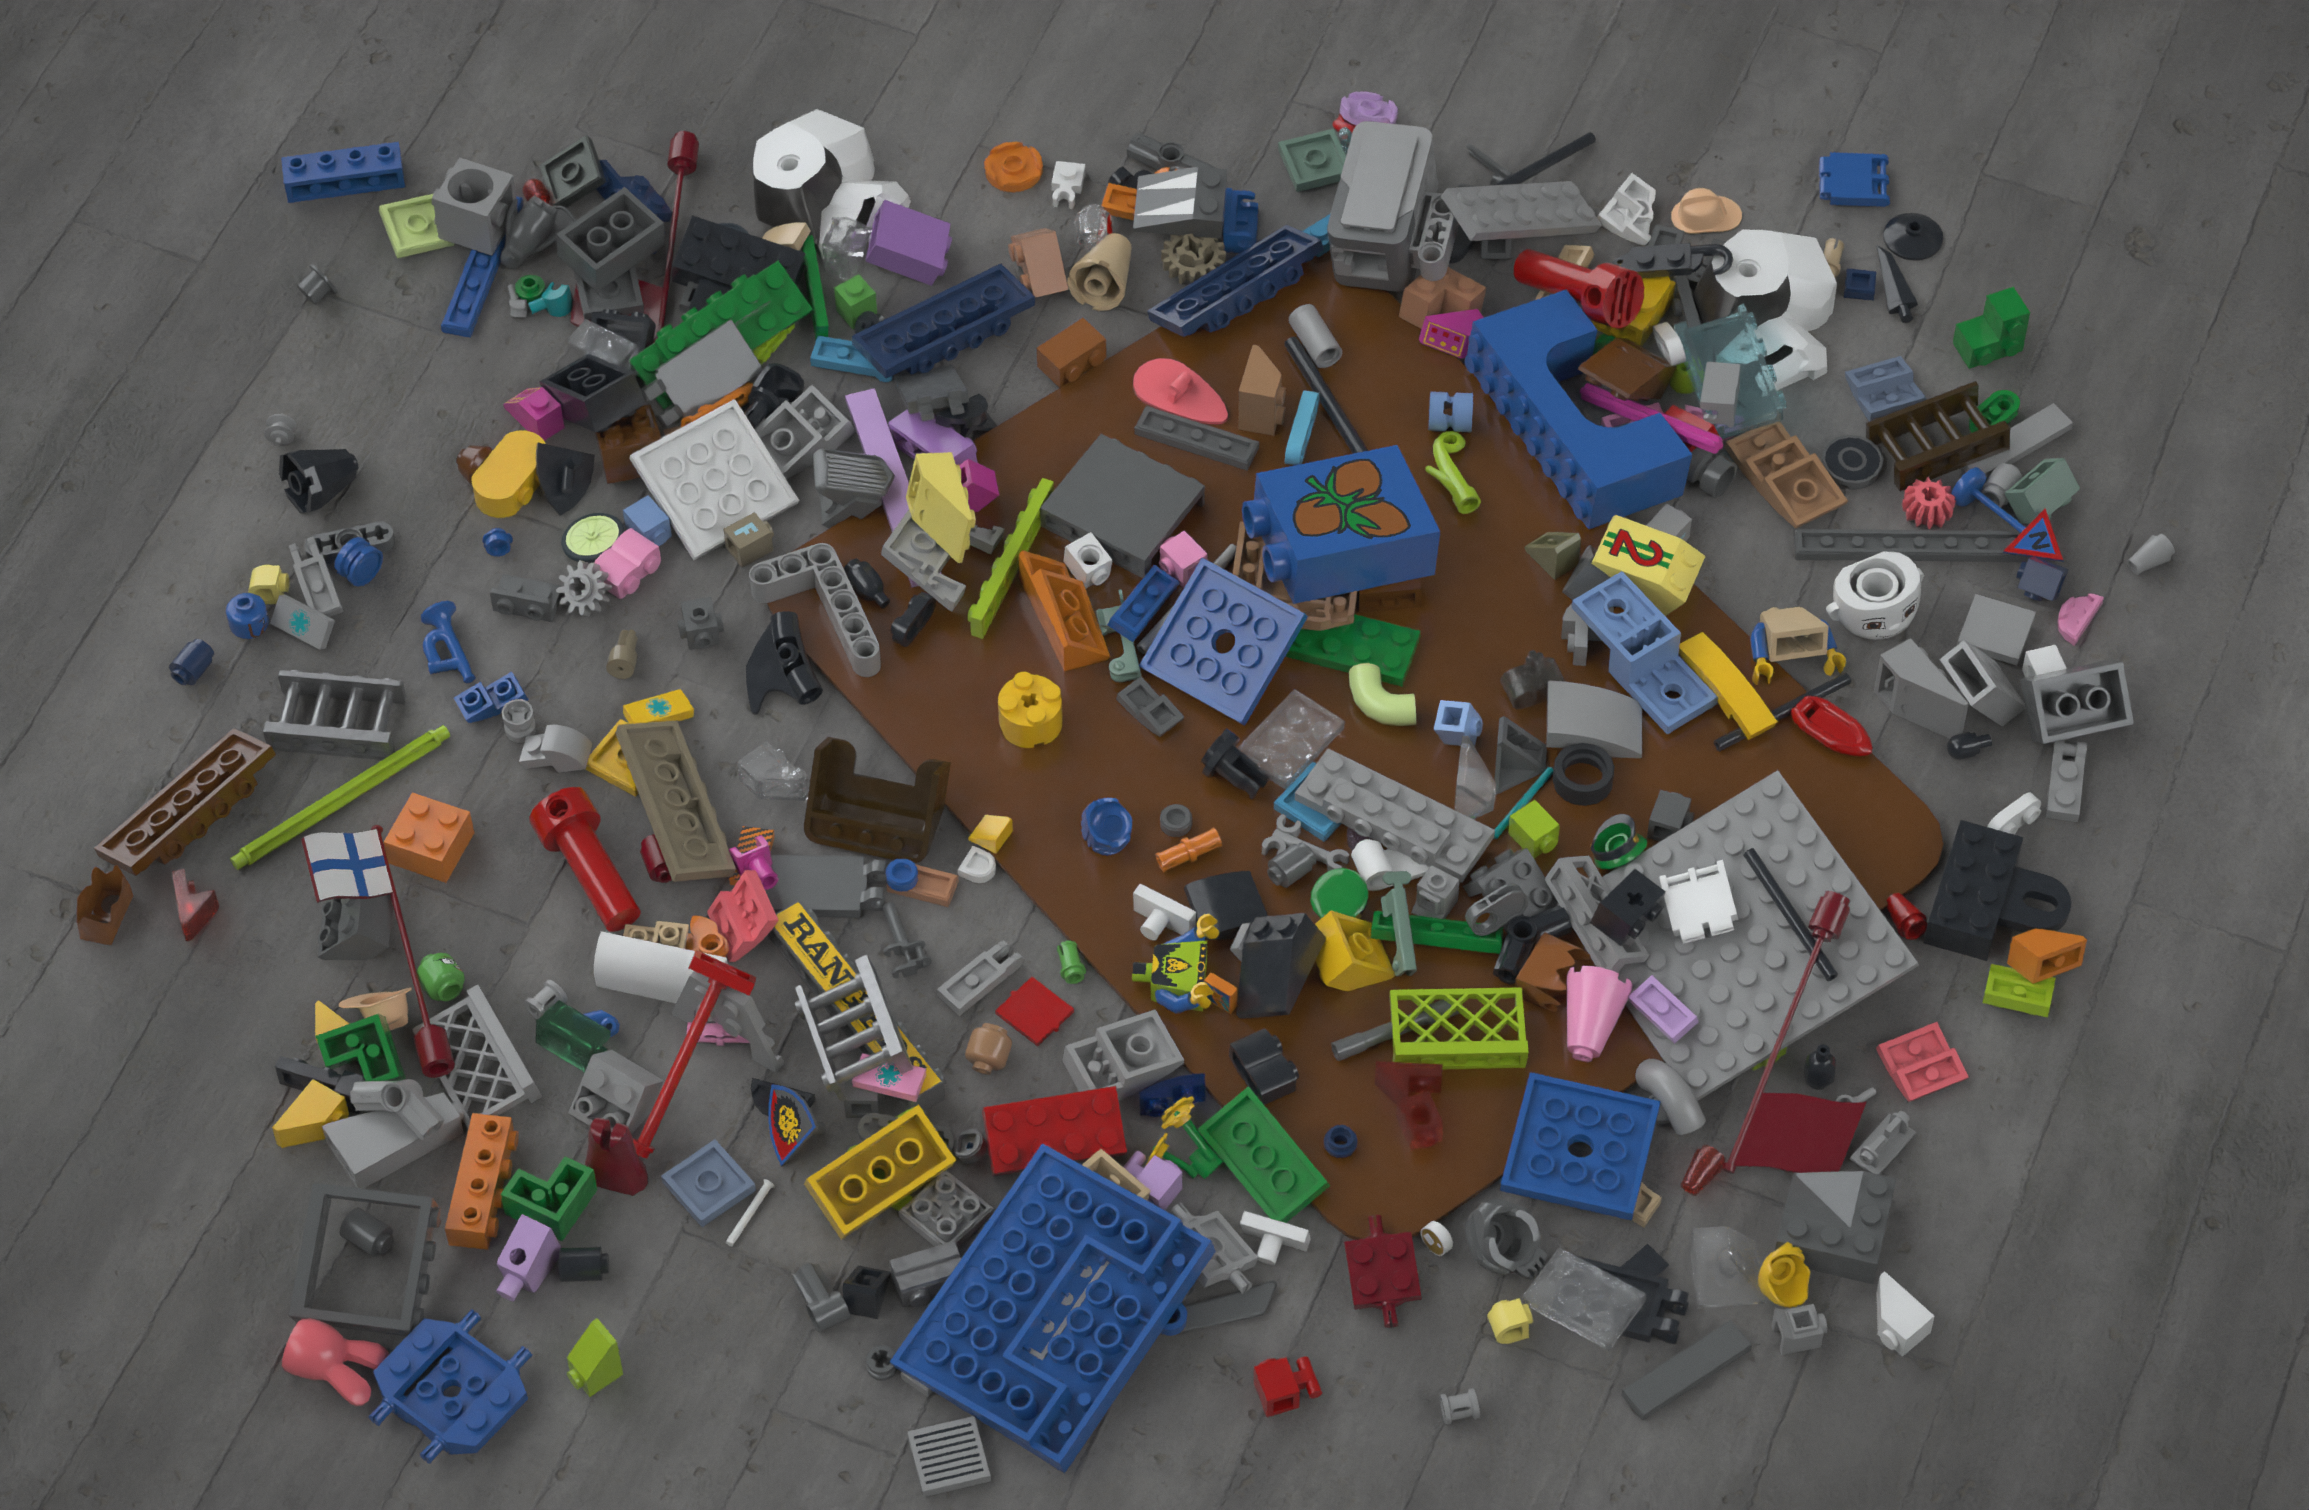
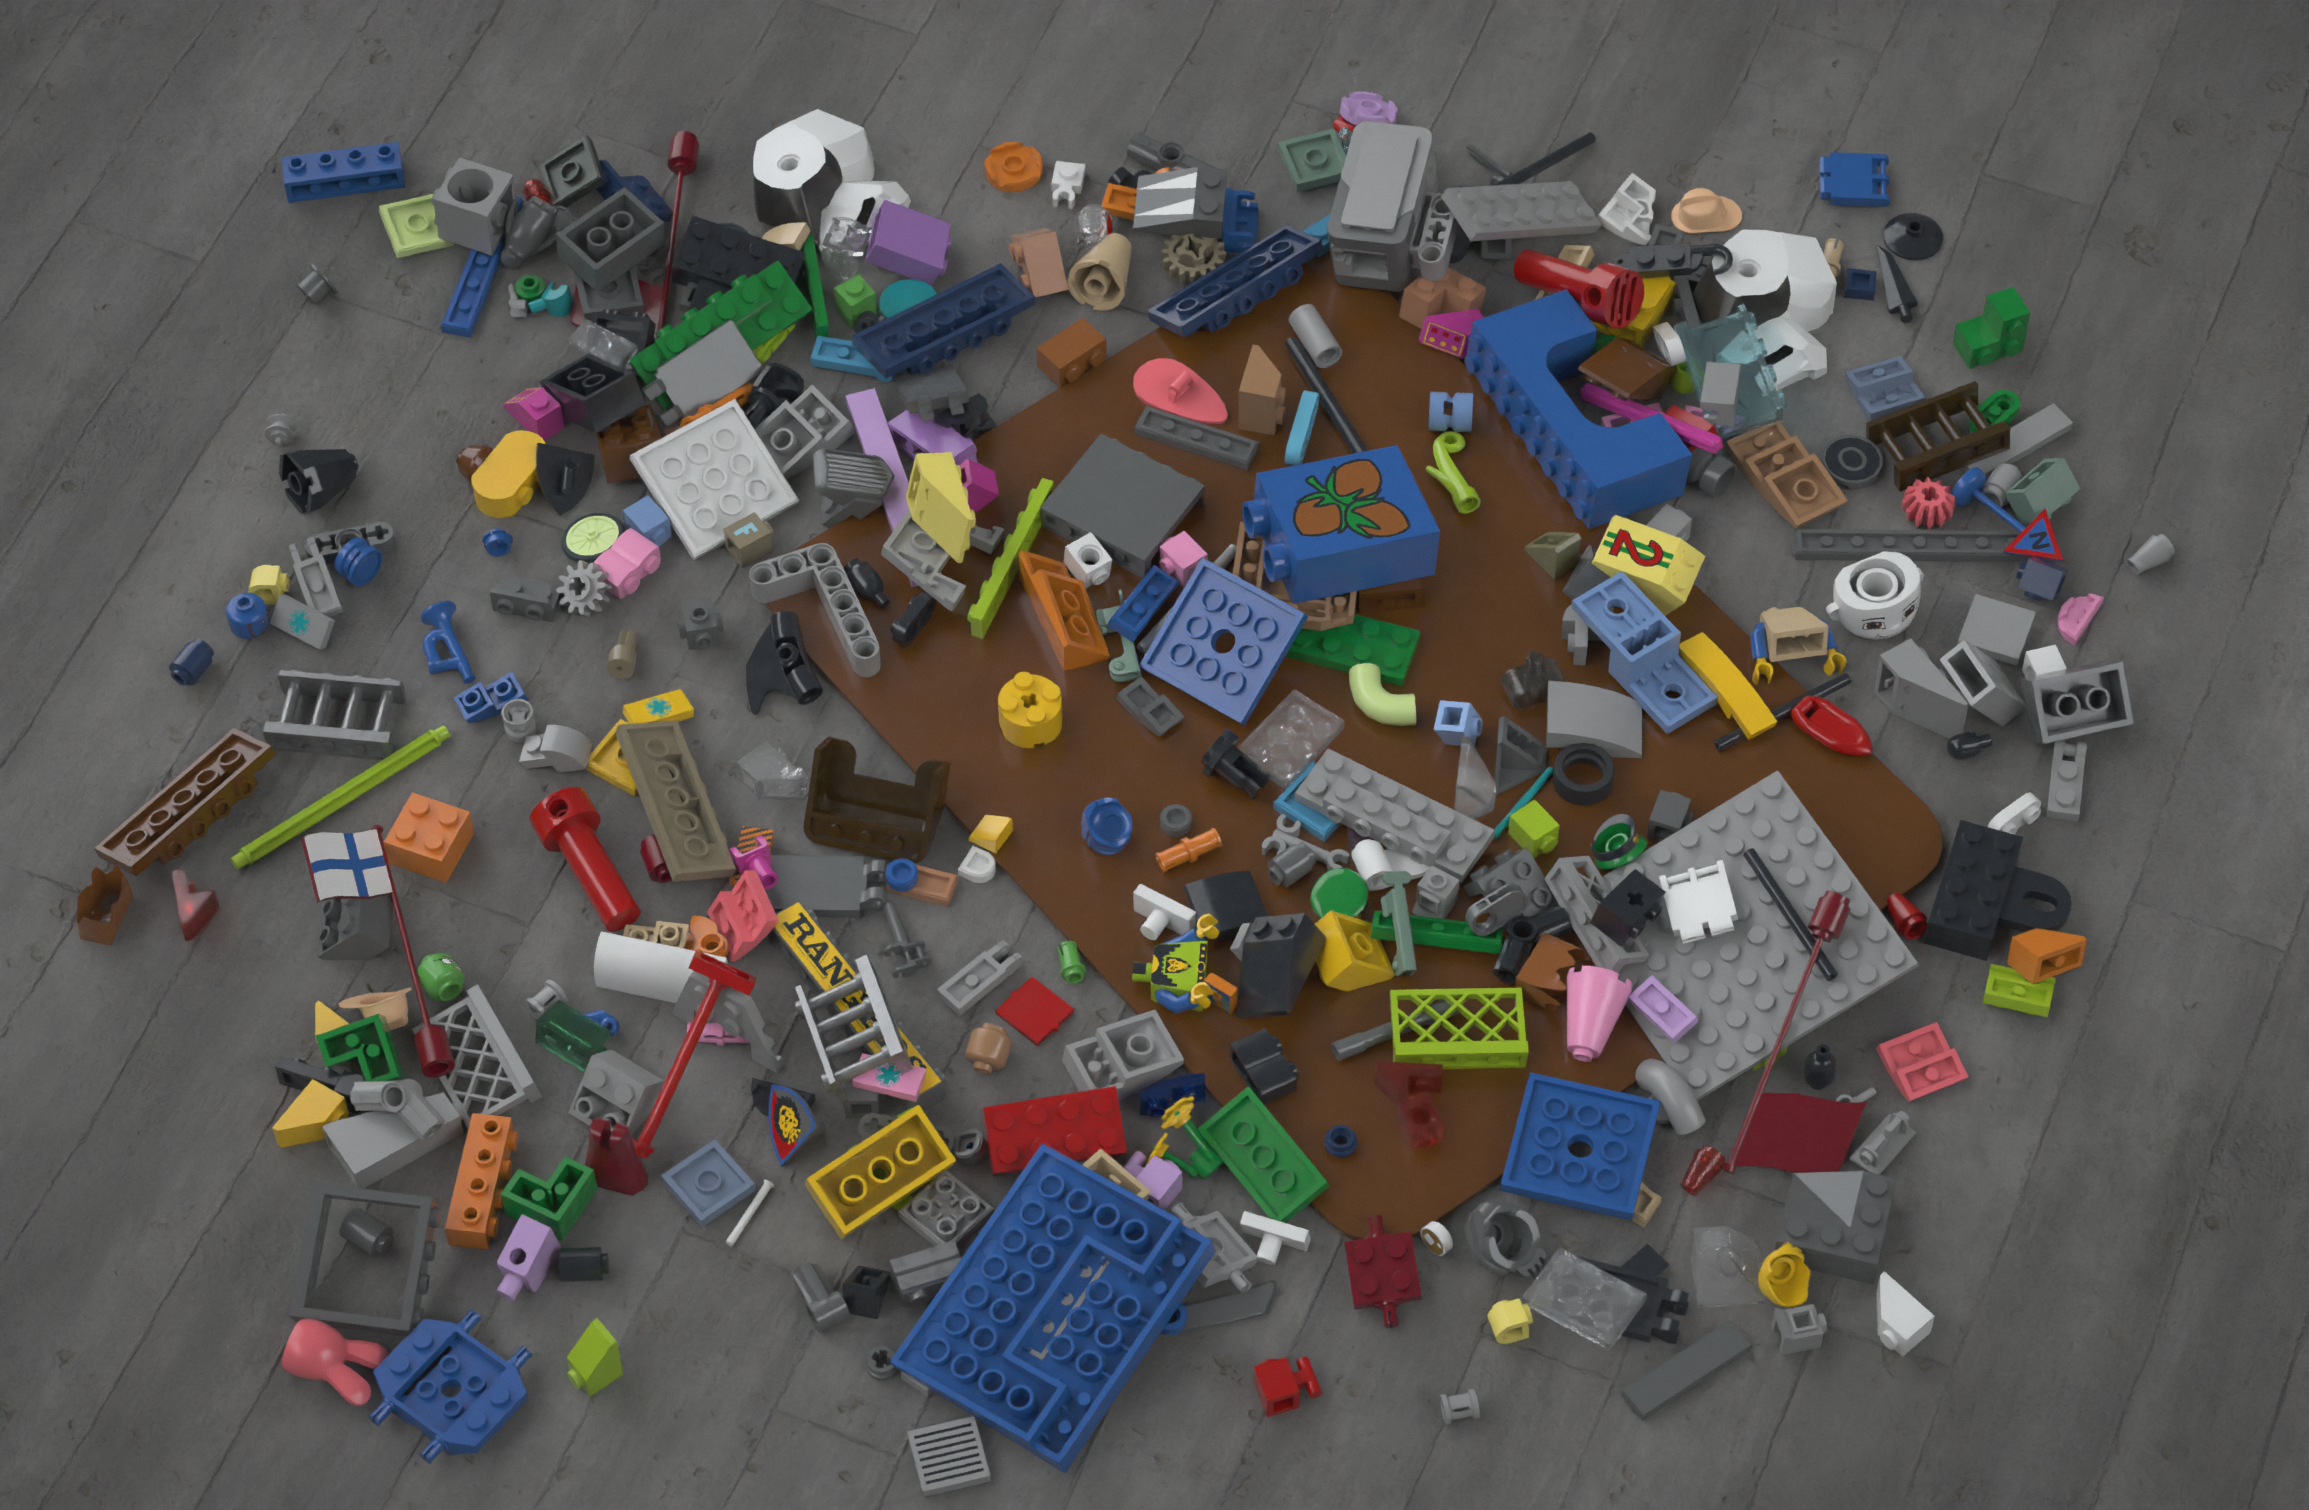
(904, 295): none -> teal tile

